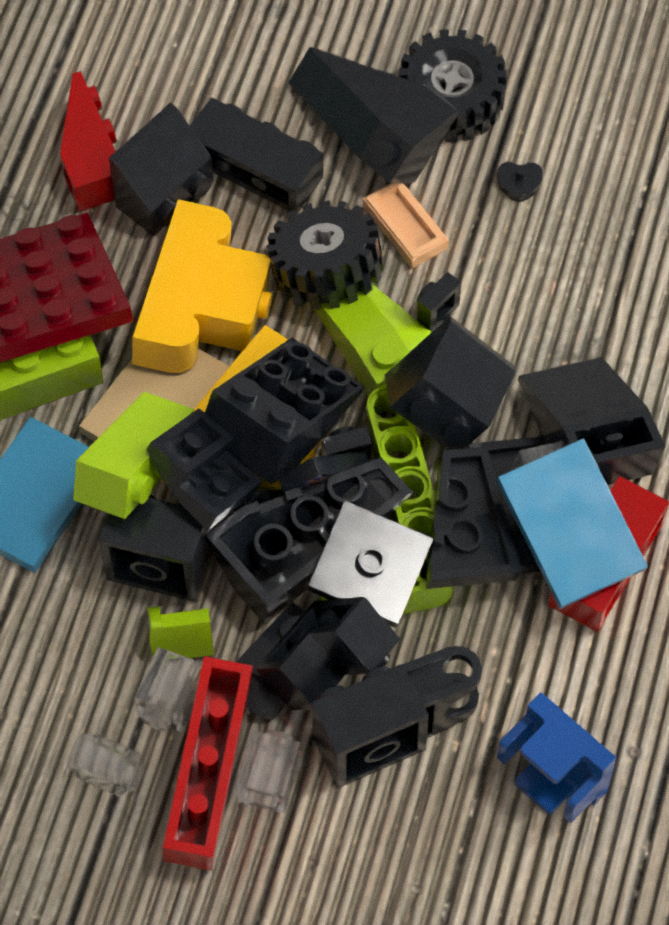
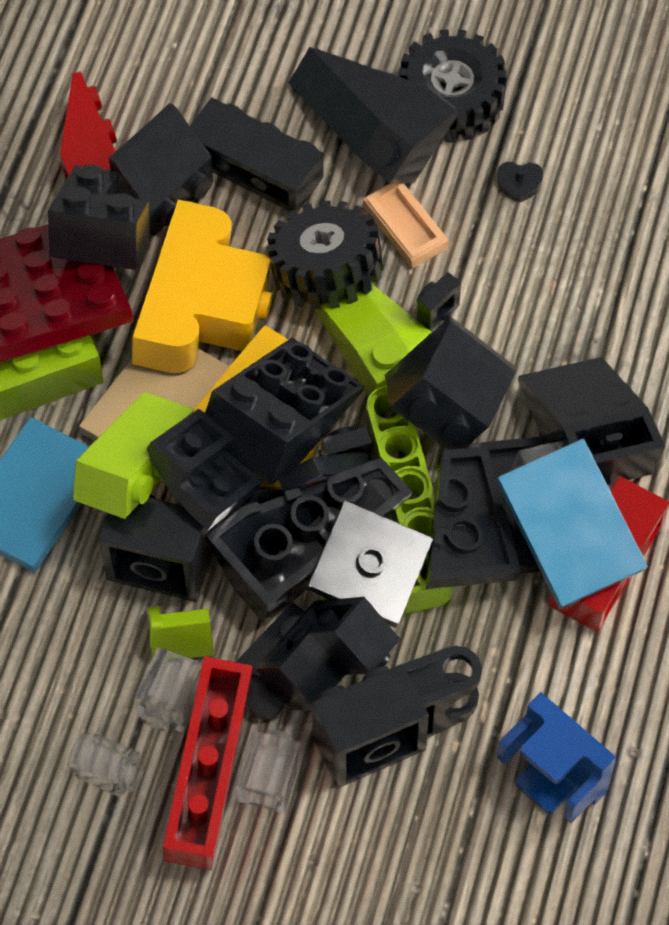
(96, 222): none -> black brick

